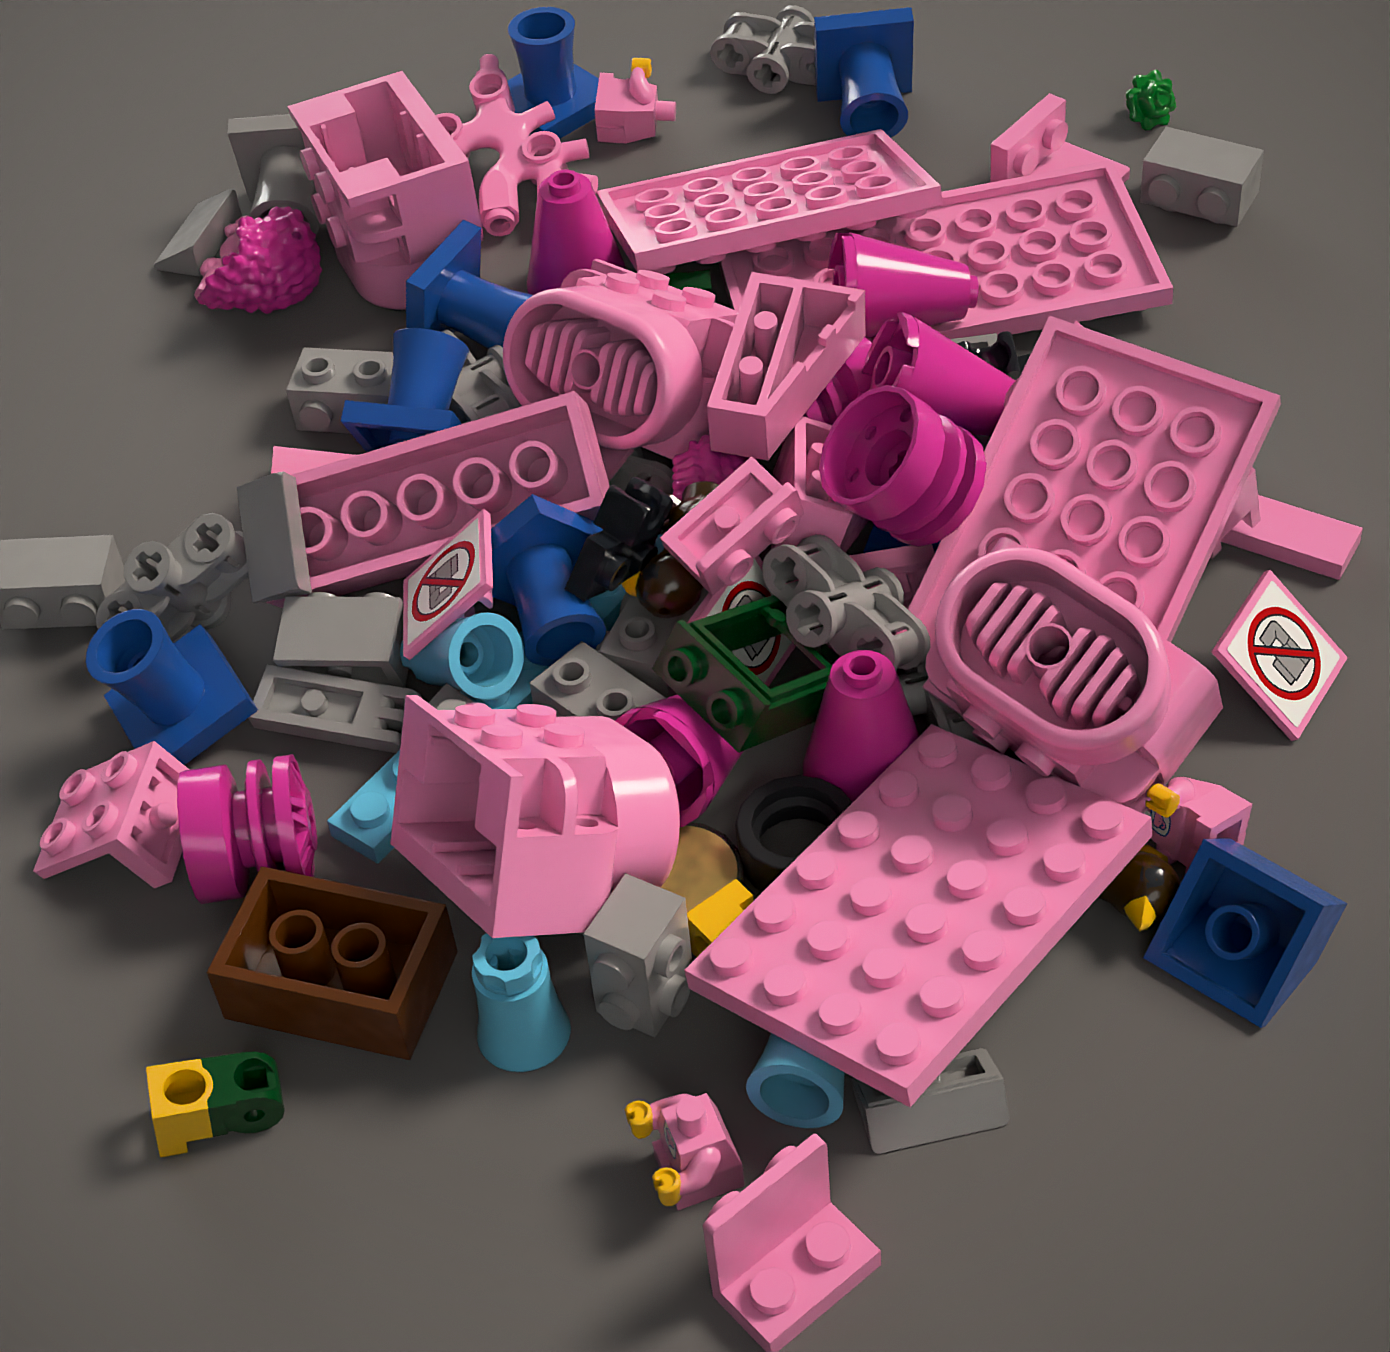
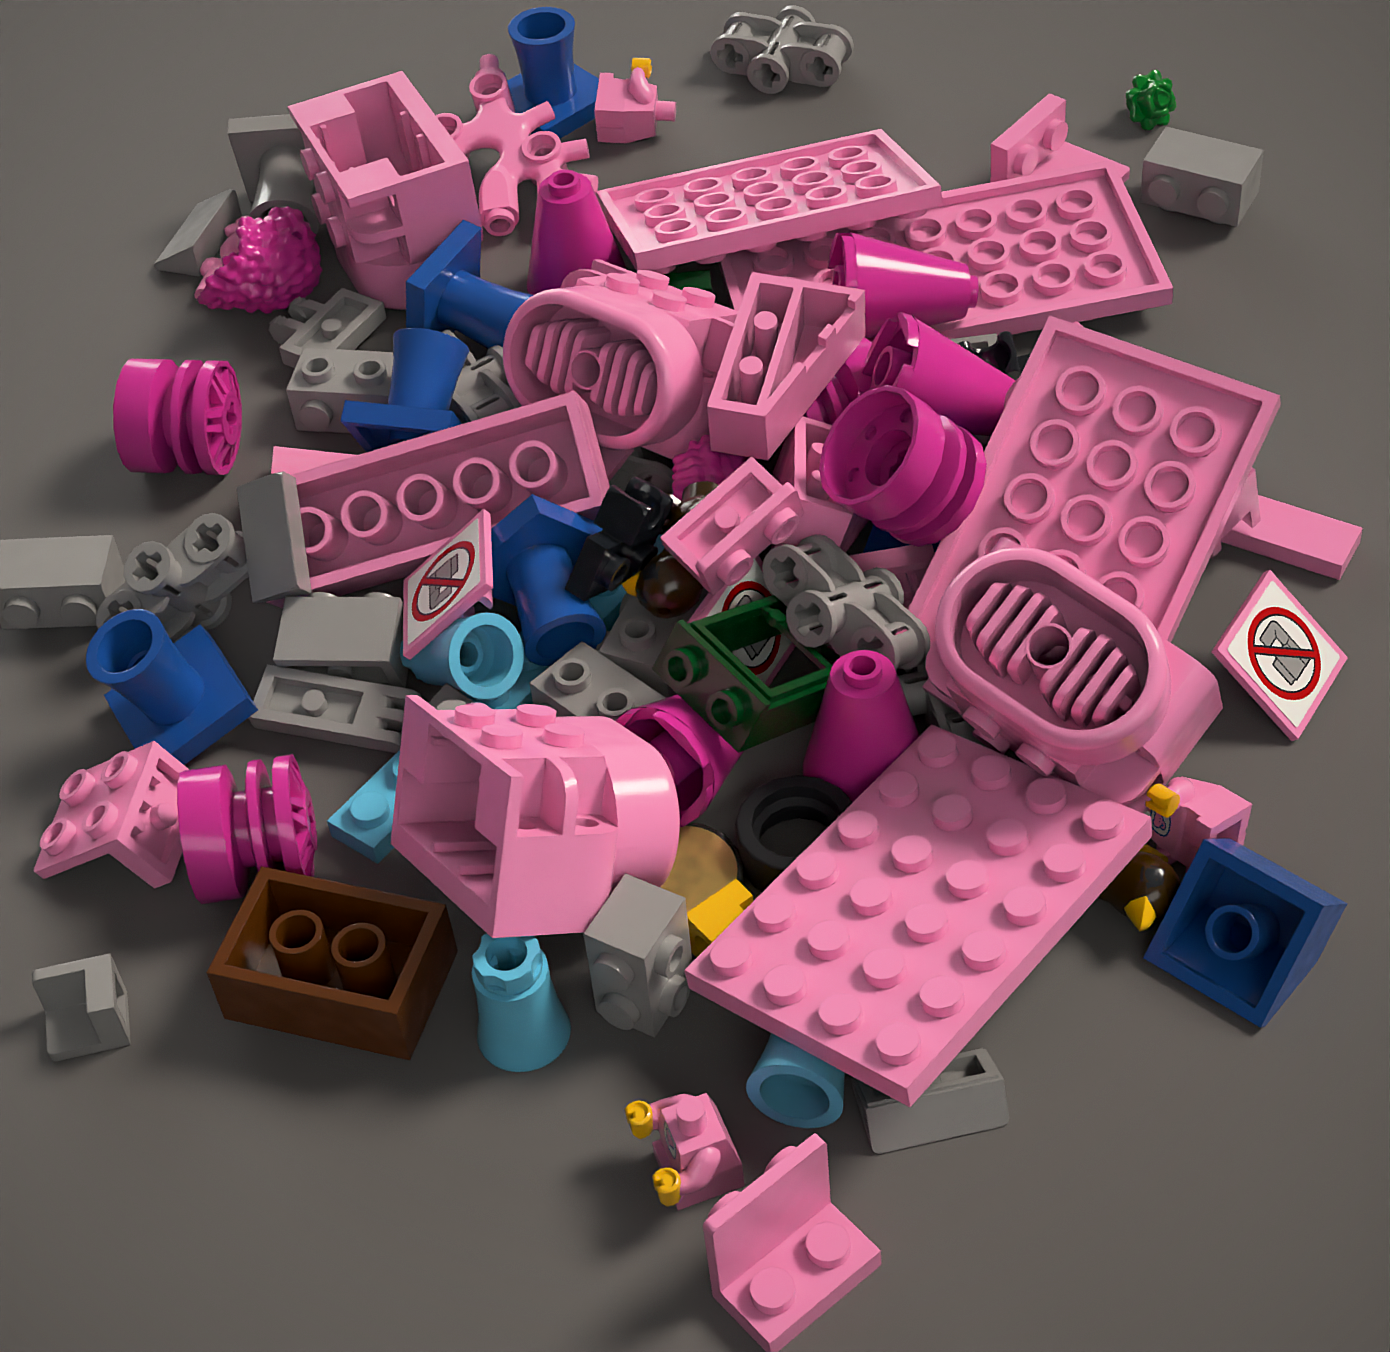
(83, 1007): none -> light grey panel
(177, 416): none -> dark pink wheel
(213, 1098): leg -> none
(334, 325): none -> light grey hinge
(867, 65): blue plant -> none

